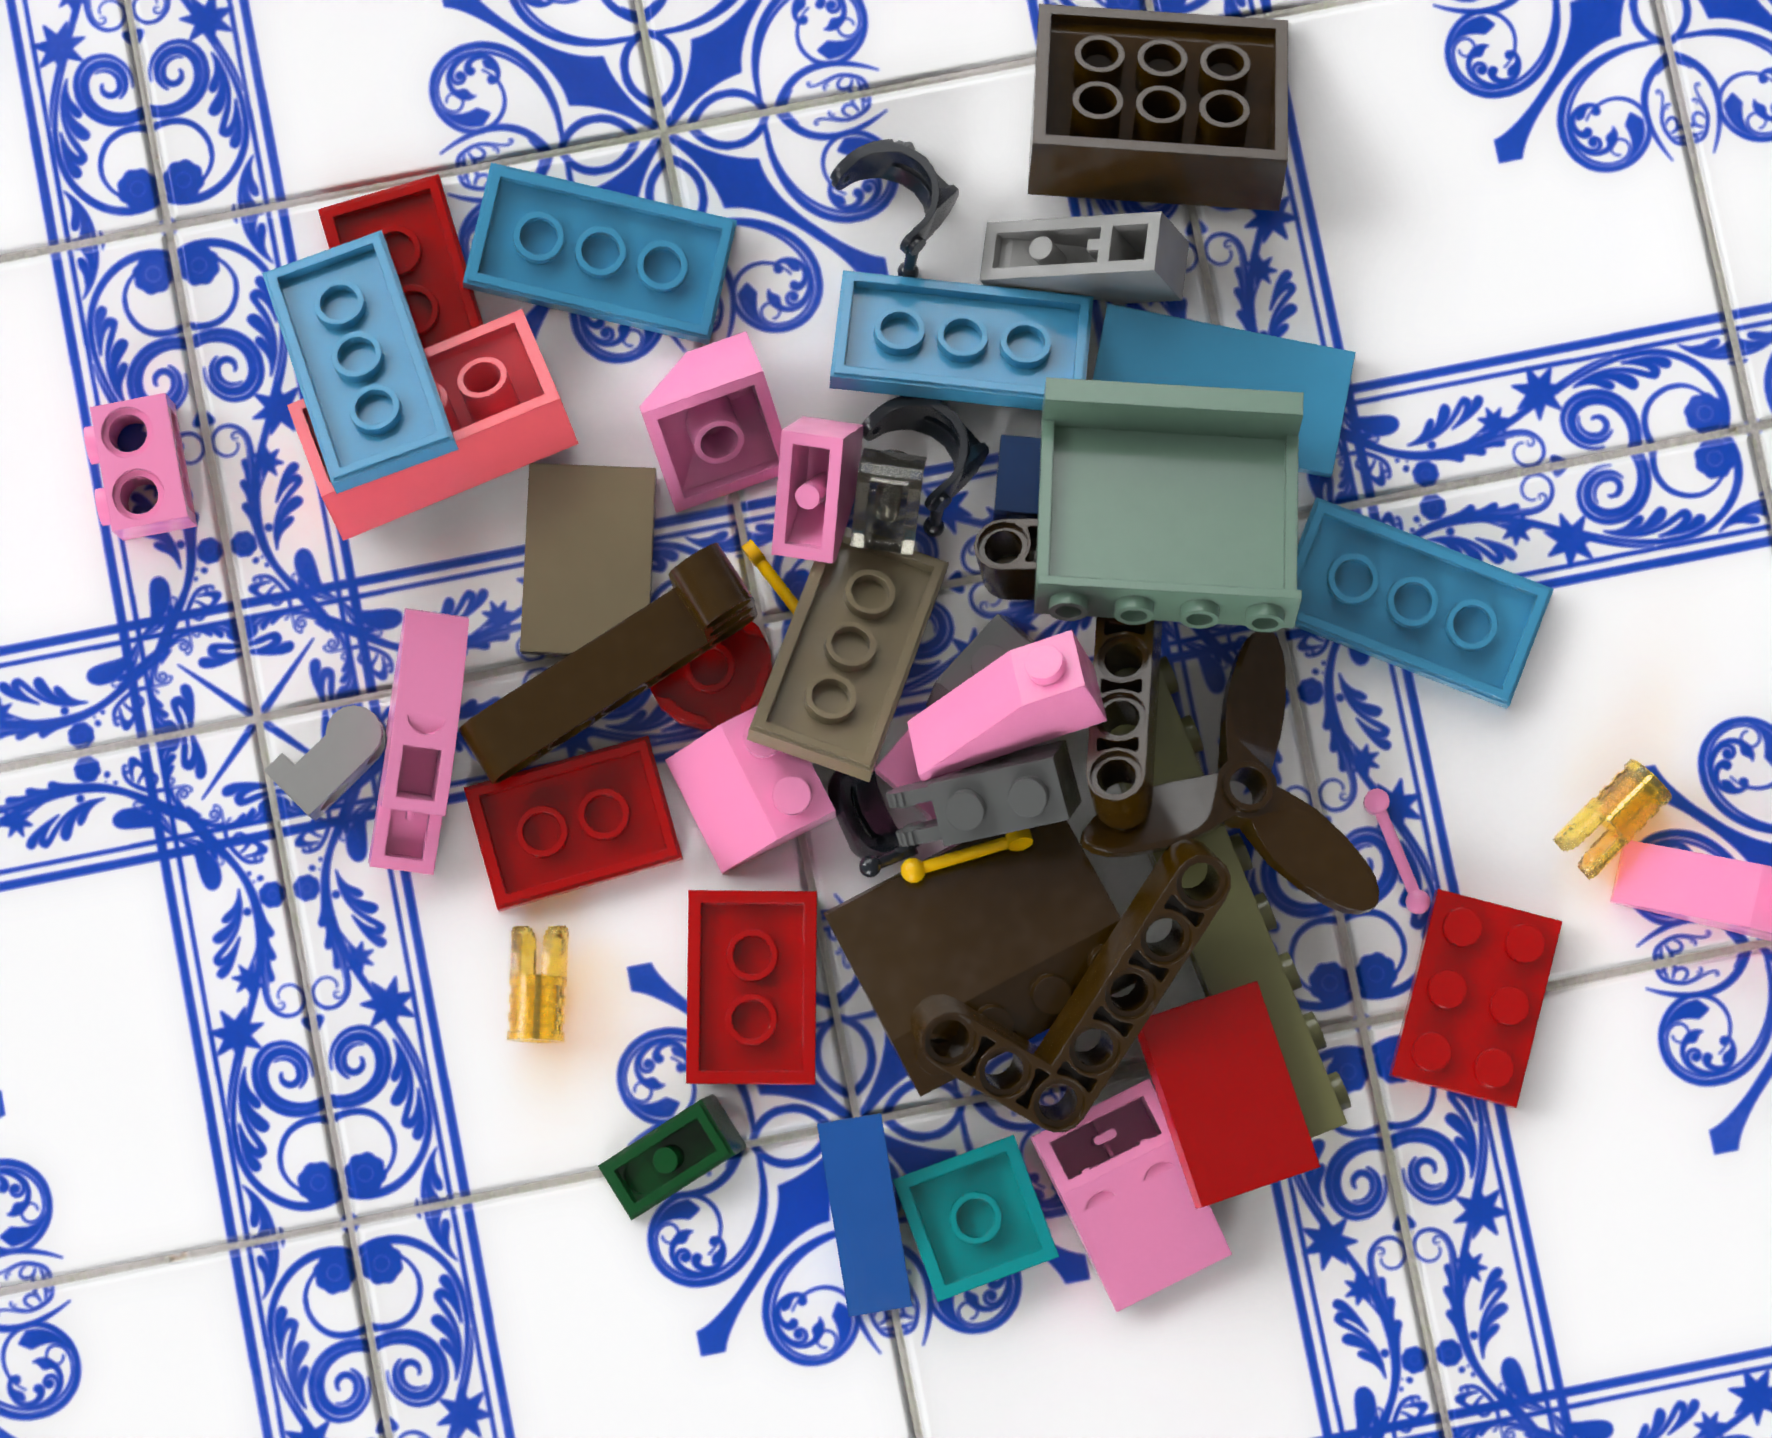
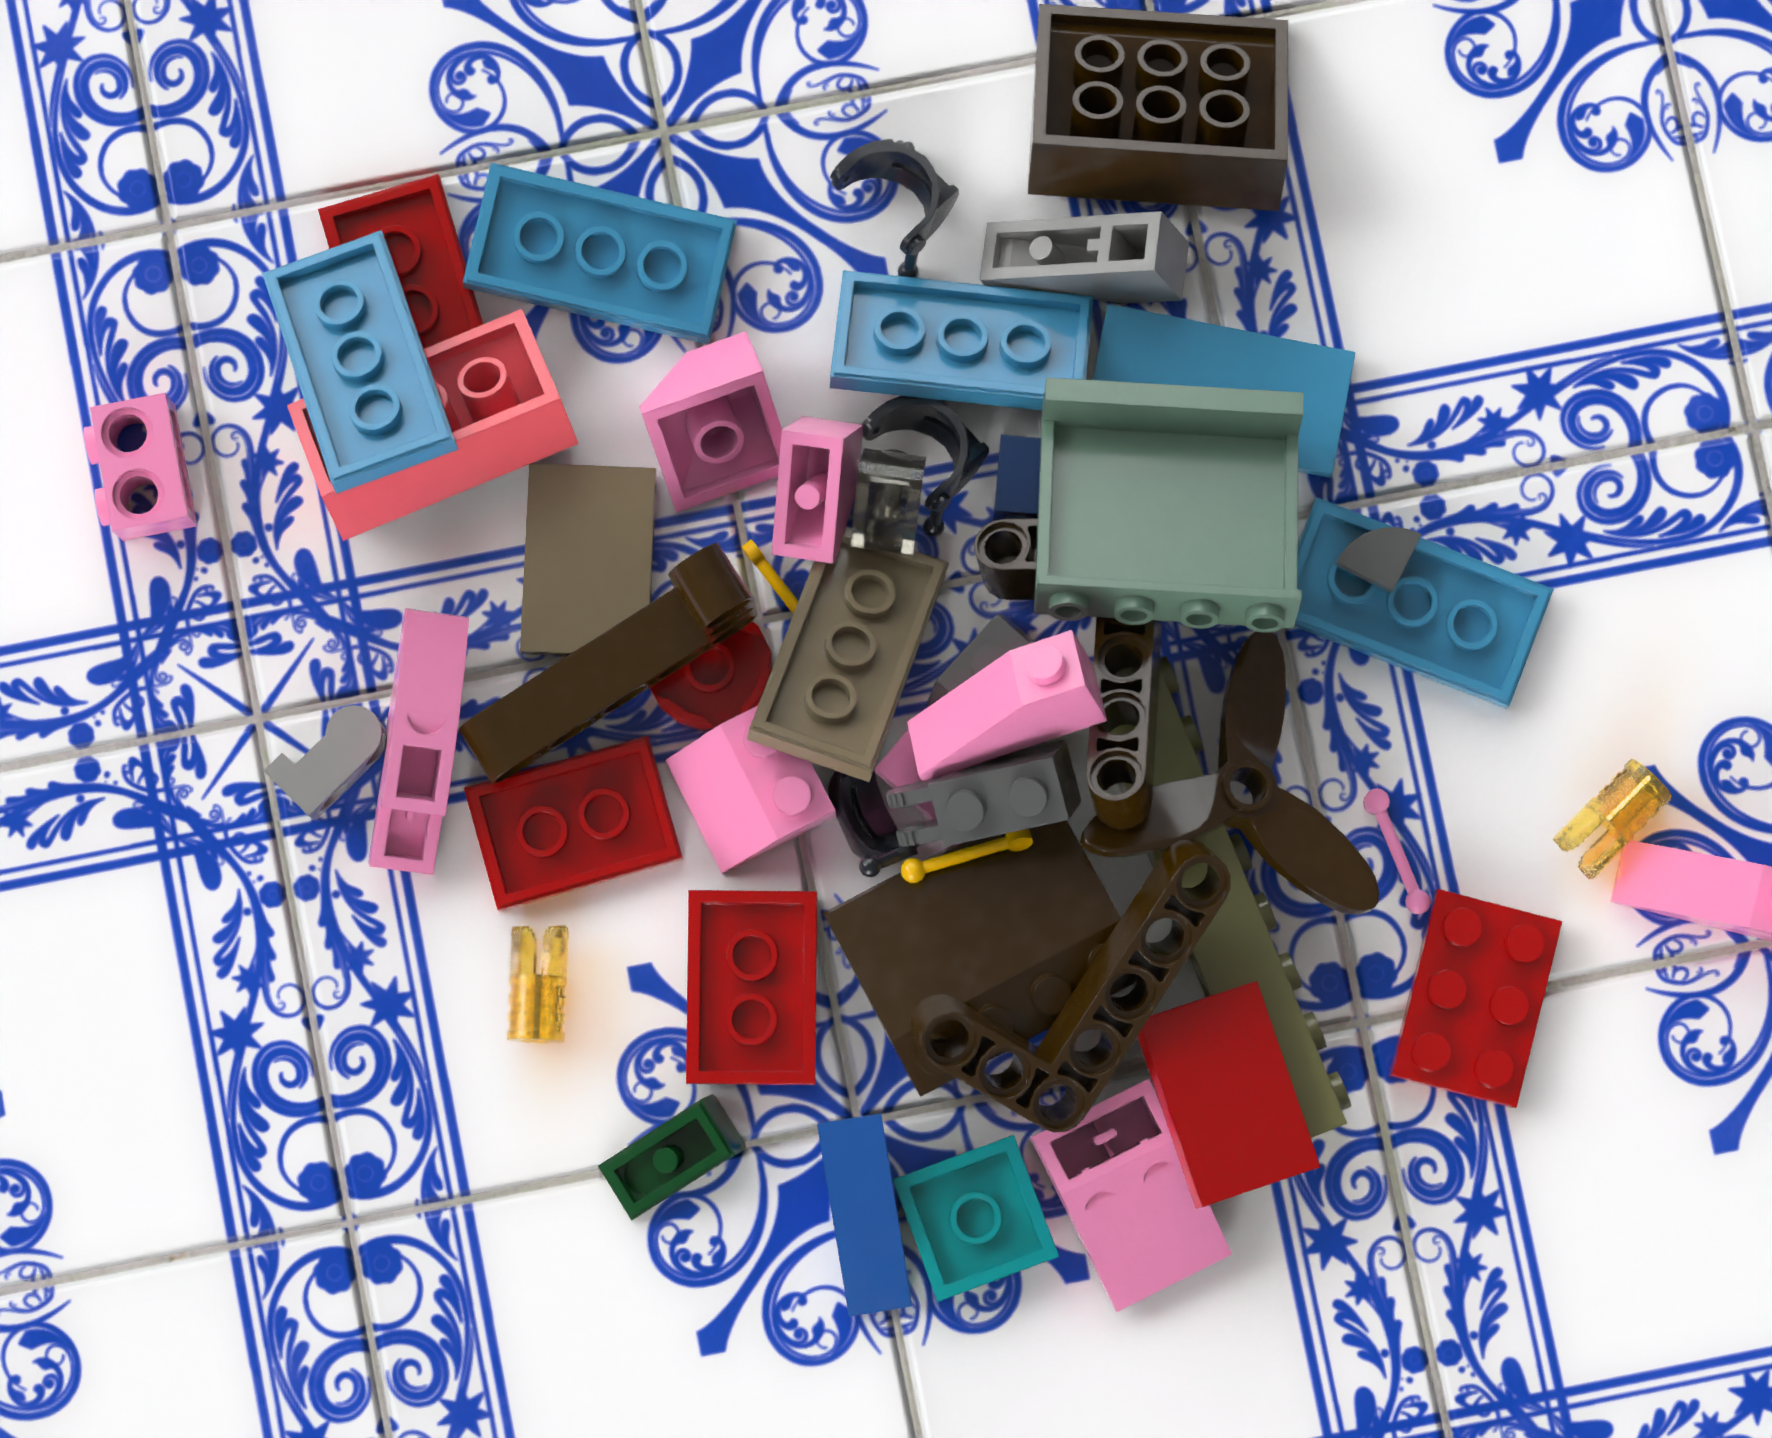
(1380, 555): none -> dark grey tile

